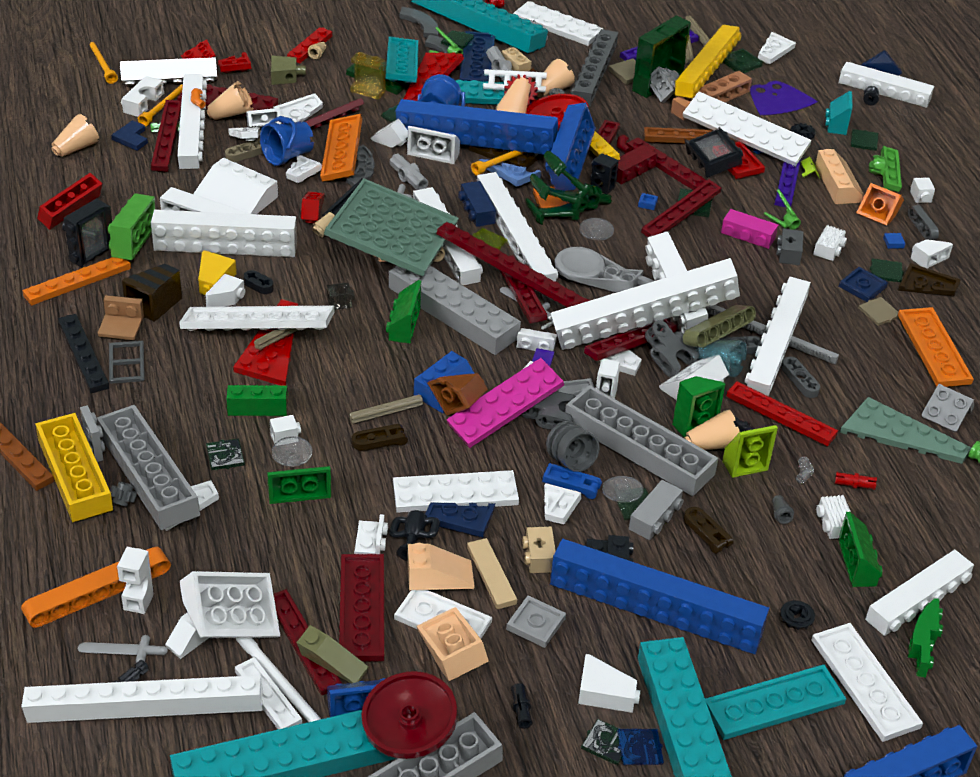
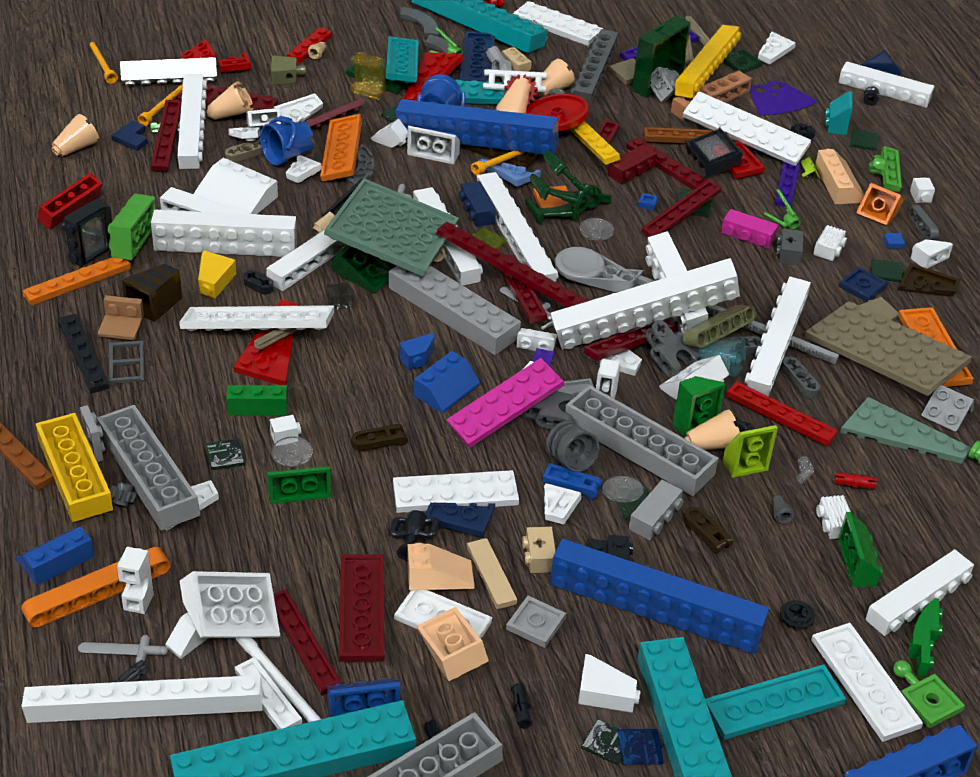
(56, 555): none -> blue slope
(136, 99): white arch -> none
(195, 98): orange arm -> none
(225, 292): white slope -> none
(303, 260): none -> white brick
(312, 206): red slope -> none
(331, 655): olive slope -> none
(361, 269): none -> dark green slope
(370, 537): white bracket -> none
(386, 408): dark tan axle -> none
(405, 314): green slope -> none
(408, 172): light grey piece -> none
(409, 715): dark red dish -> none
(417, 351): none -> blue slope
(457, 391): dark orange slope -> none
(458, 38): clear green piece -> none
(572, 144): blue brick -> none
(604, 173): black brick -> none
(621, 144): dark red arm -> none
(888, 348): none -> dark tan plate
(931, 688): none -> bright green plate

